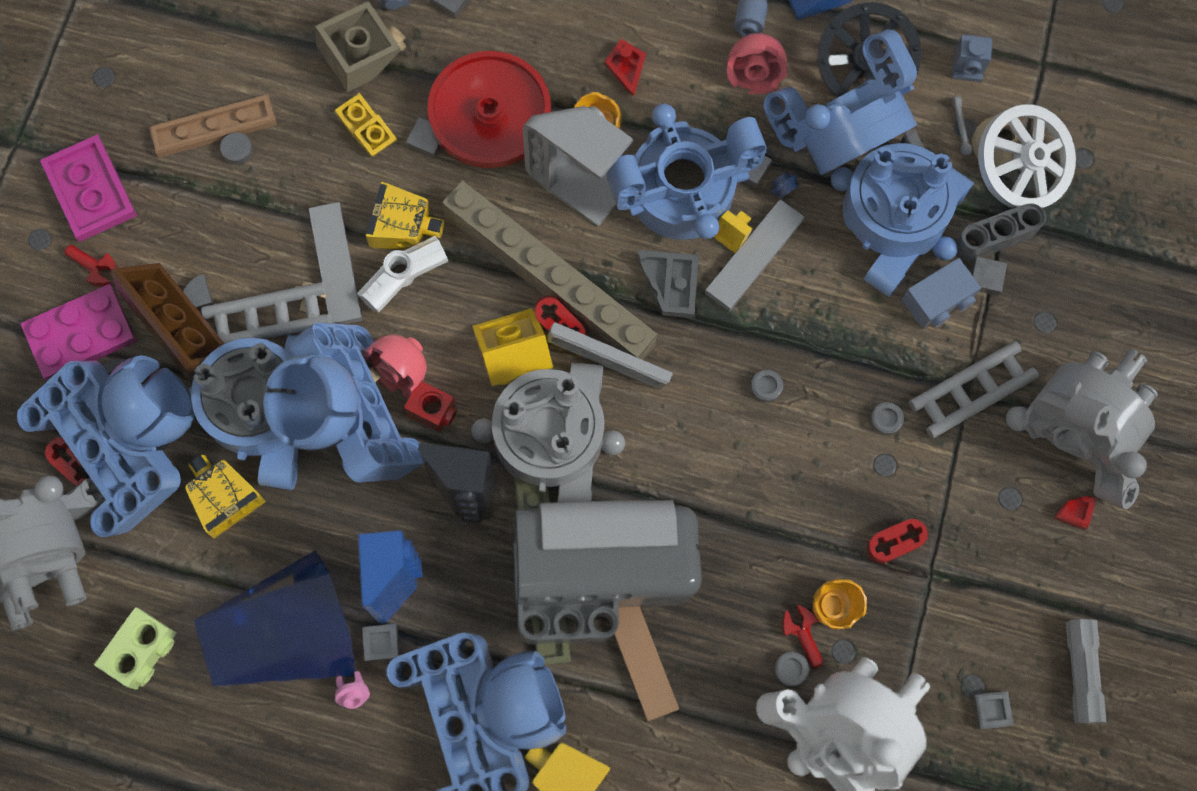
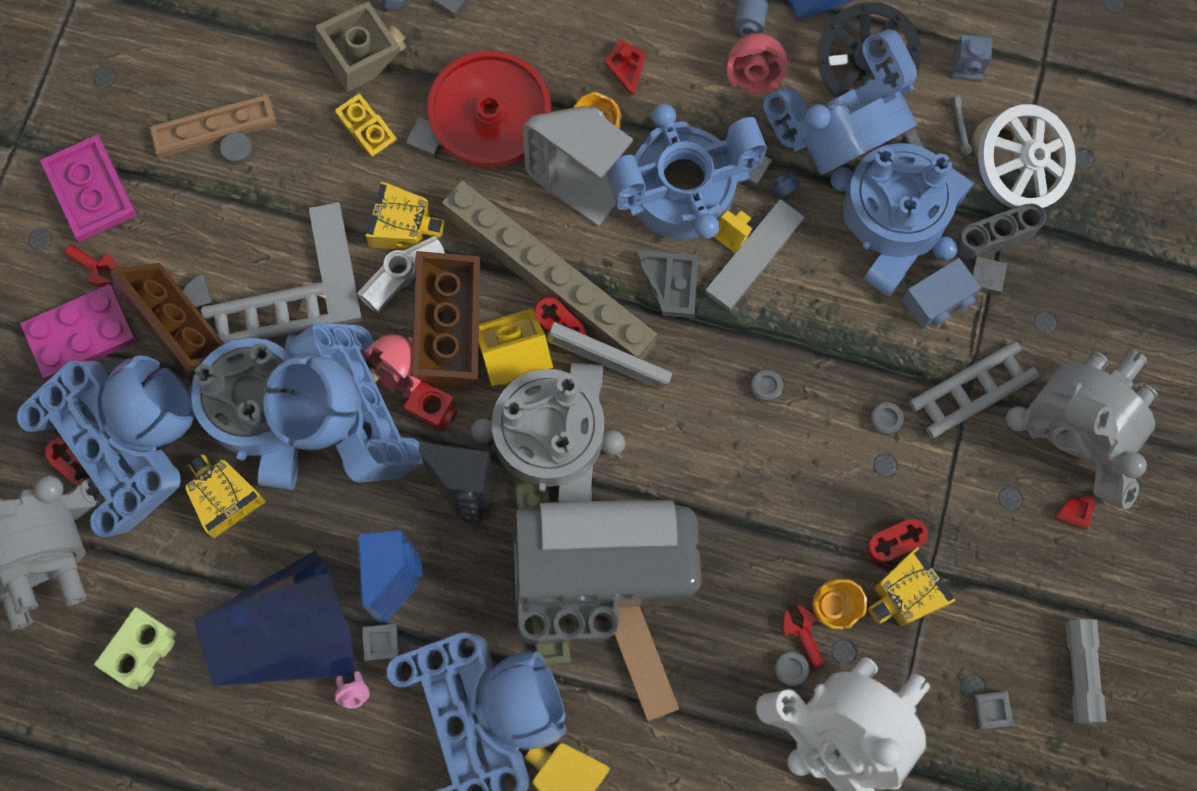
(446, 319): none -> reddish brown slope
(910, 591): none -> yellow torso

